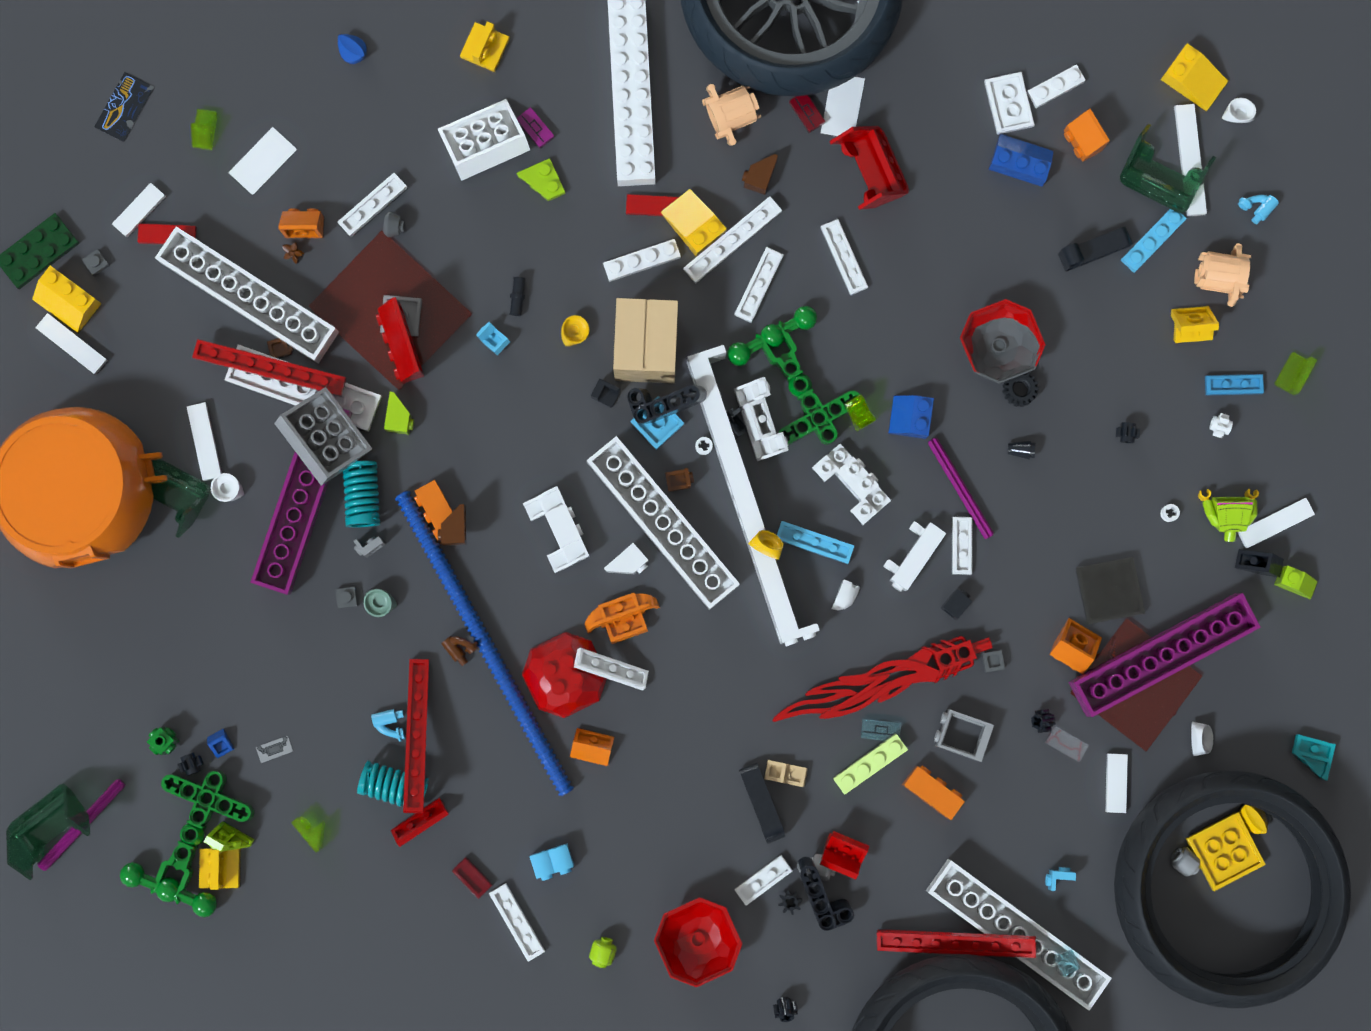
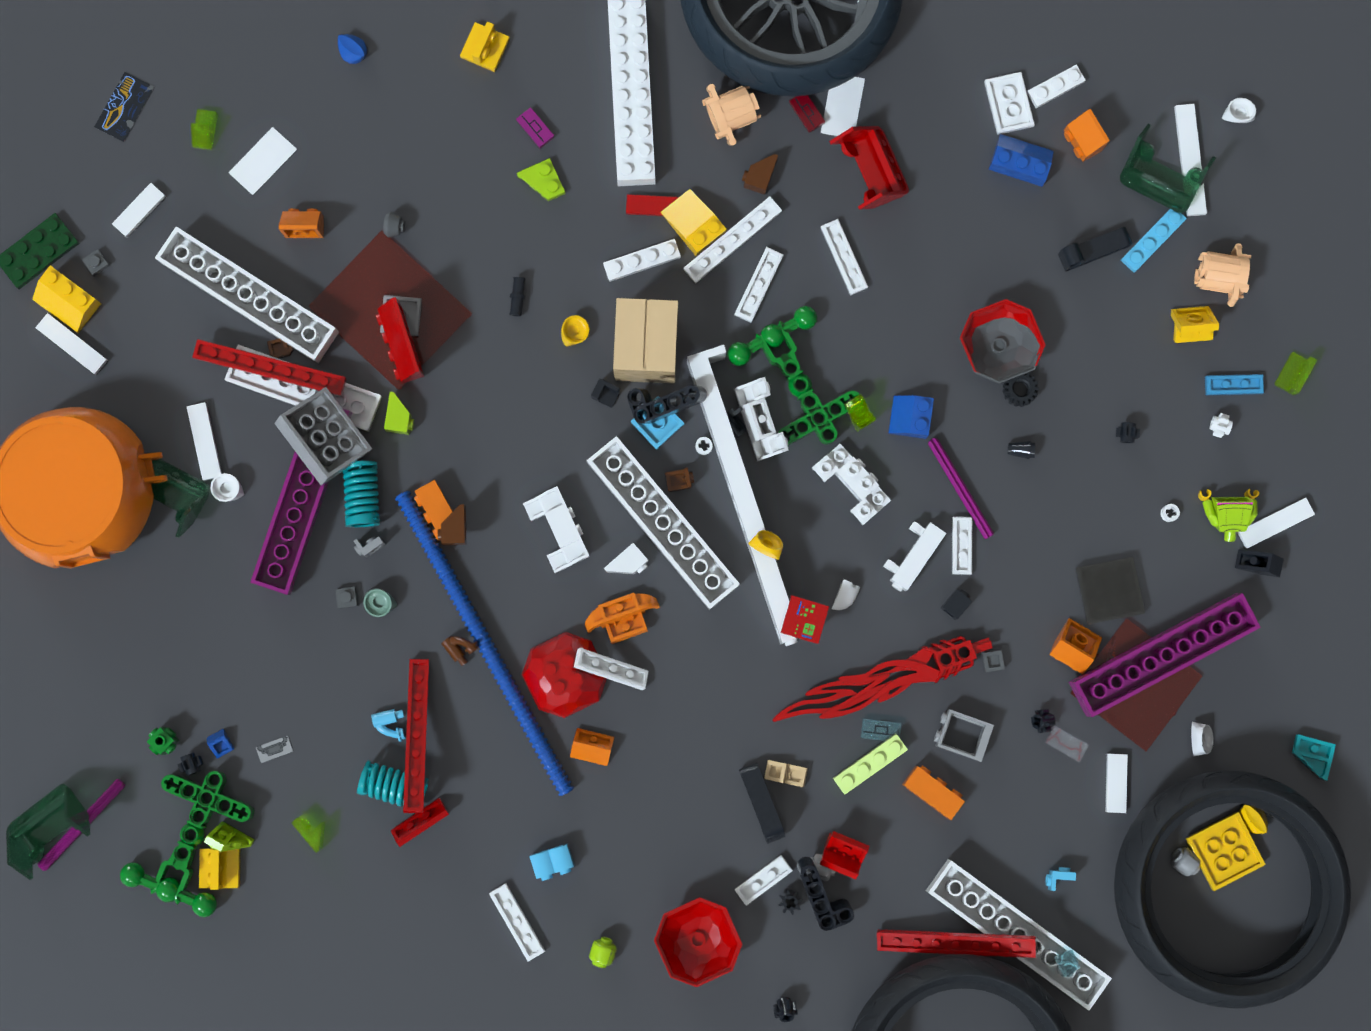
(160, 233): red tile -> none
(292, 251): reddish brown plant -> none
(372, 204): white plate -> none
(472, 877): dark red tile -> none
(484, 139): white slope -> none
(492, 338): medium azure bracket -> none
(804, 619): none -> red tile
(815, 542): medium azure plate -> none
(1195, 77): yellow slope -> none
(1263, 211): medium azure plant -> none
(1296, 582): lime slope -> none

